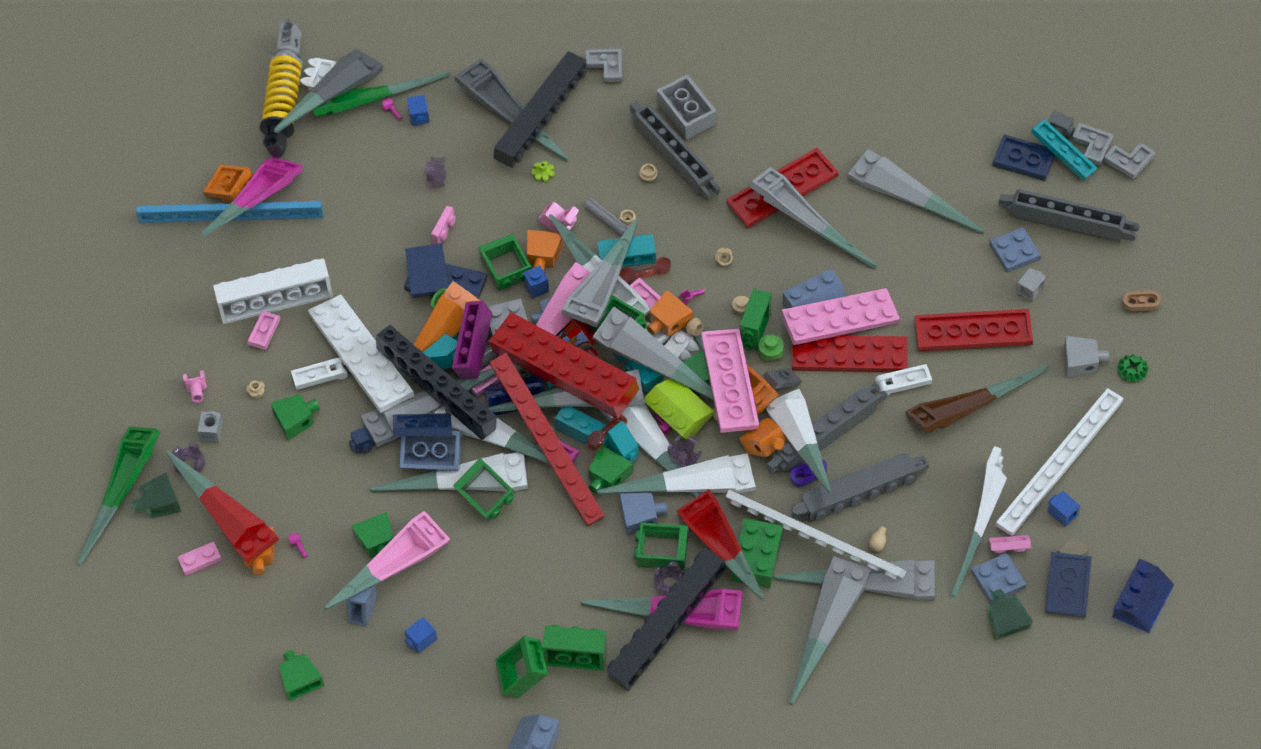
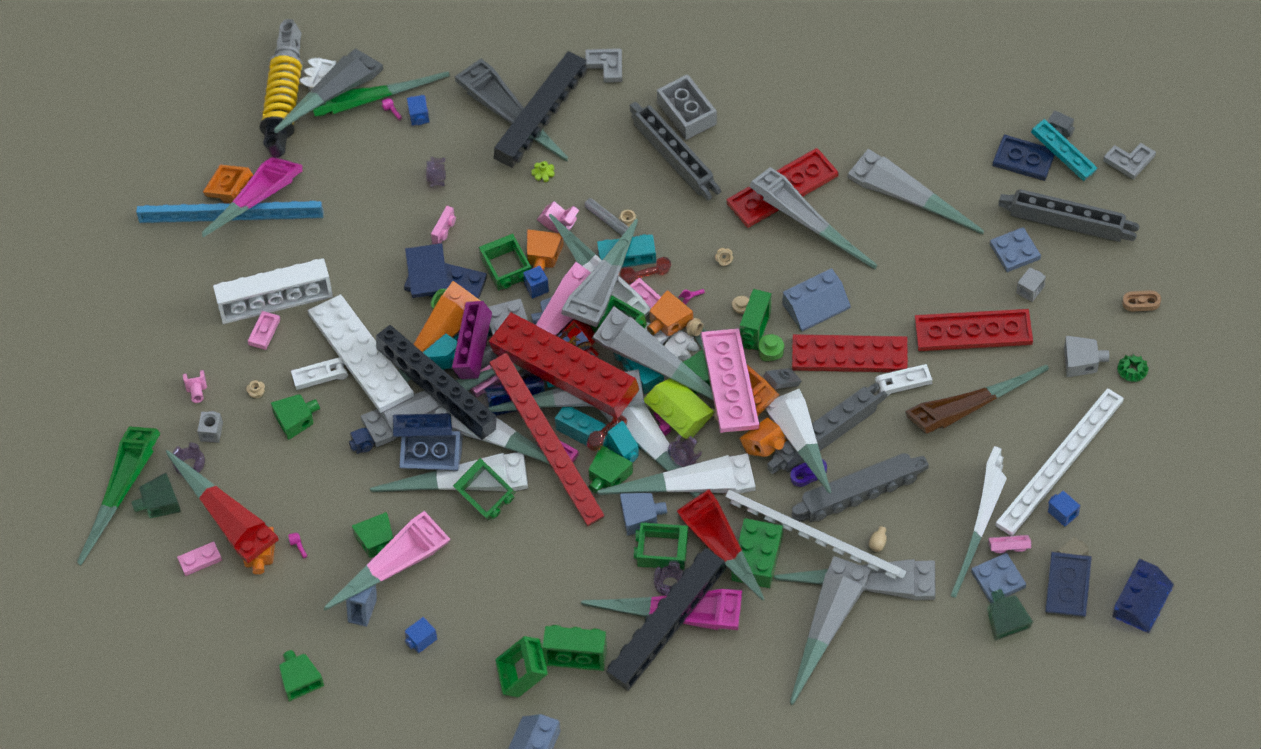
(648, 172): tan plate -> none
(840, 316): bright pink plate -> none
(1096, 140): light grey plate -> none

